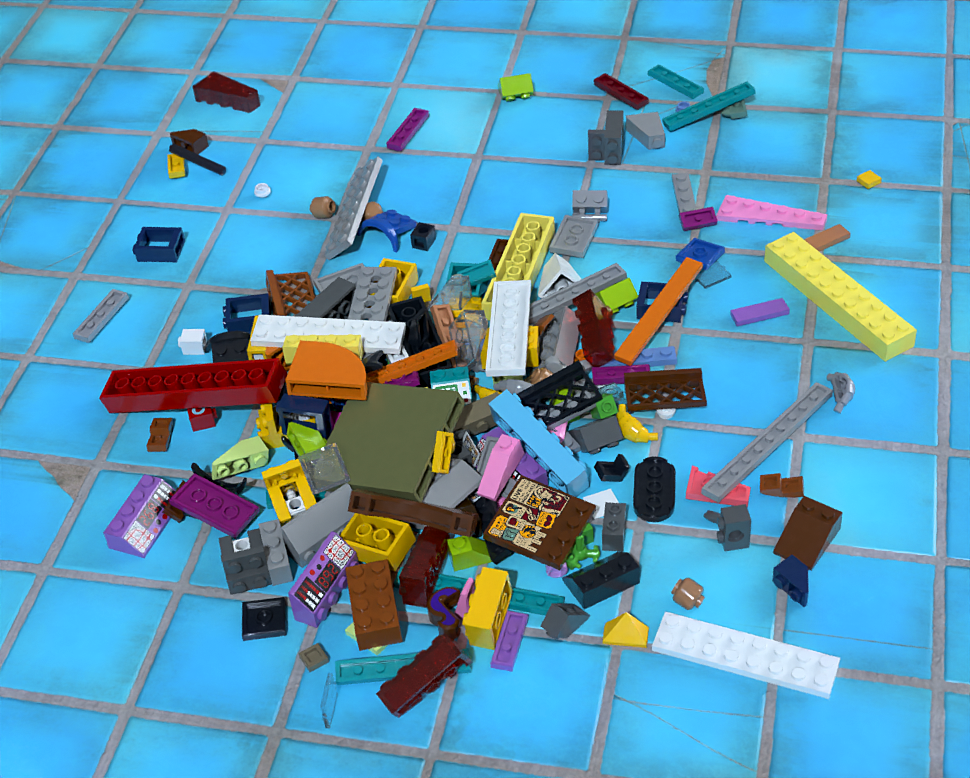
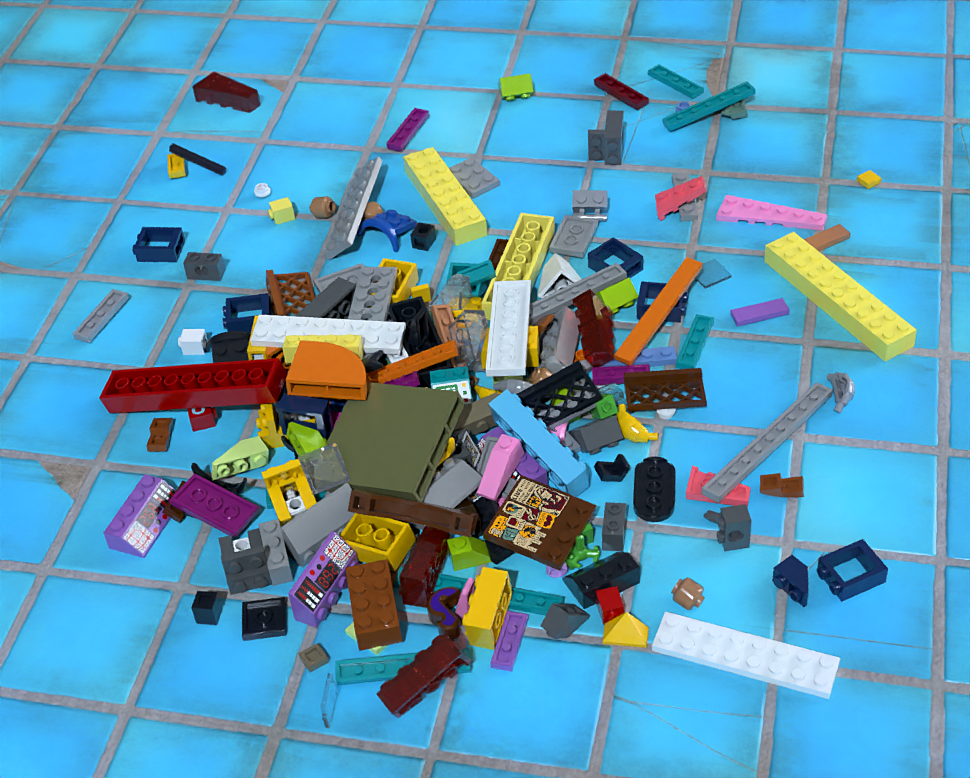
(190, 139): reddish brown slope -> none
(204, 266): none -> dark grey brick
(207, 608): none -> black panel
(281, 211): none -> light yellow brick
(442, 452): yellow tile -> none
(445, 196): none -> light yellow brick
(474, 177): none -> light grey plate
(599, 500): white sticker -> none
(609, 604): none -> red brick
(632, 260): none -> dark blue window
(646, 129): light grey slope -> none
(672, 198): none -> coral wing
(694, 342): none -> teal tile
(698, 218): magenta plate -> none
(701, 251): blue tile -> none
(809, 532): reddish brown slope -> none
(860, 550): none -> dark blue window

